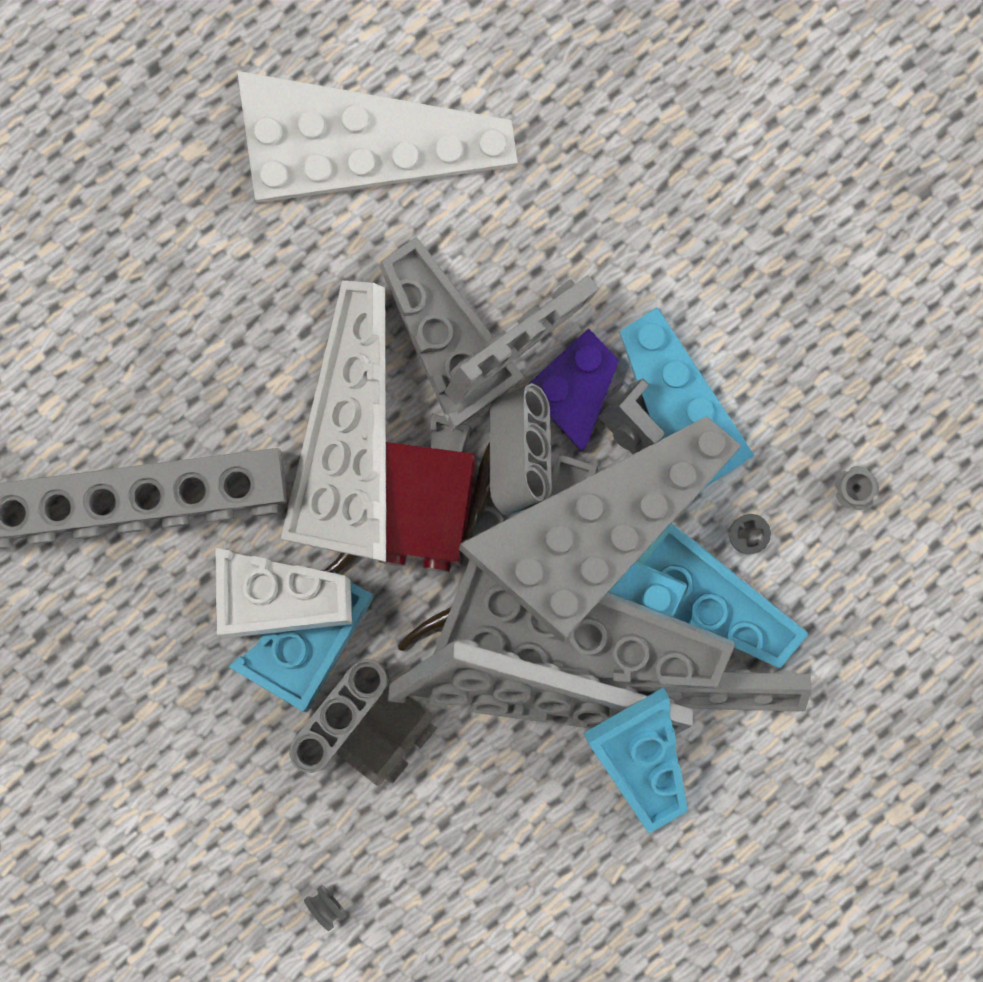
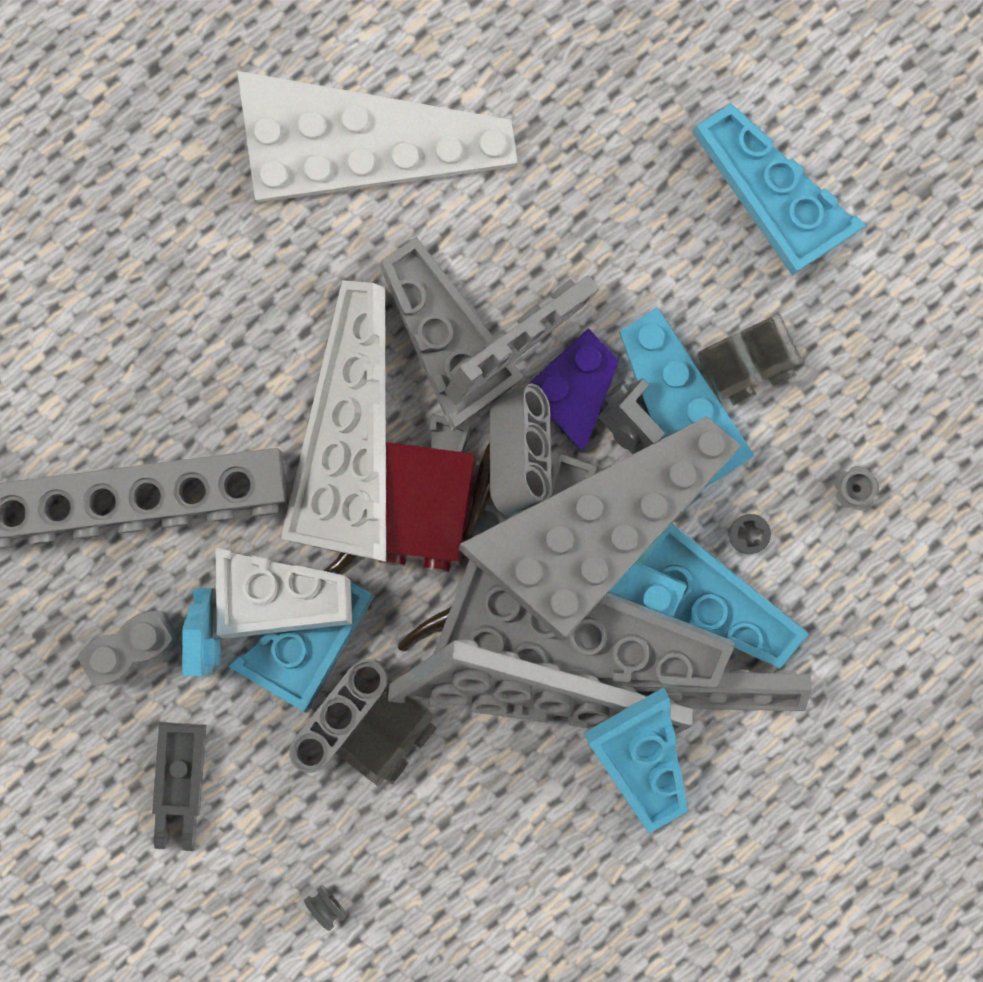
(119, 654): none -> light grey brick
(178, 780): none -> dark grey hinge
(199, 647): none -> medium azure wing
(749, 359): none -> clear smoke brick
(776, 193): none -> medium azure wing

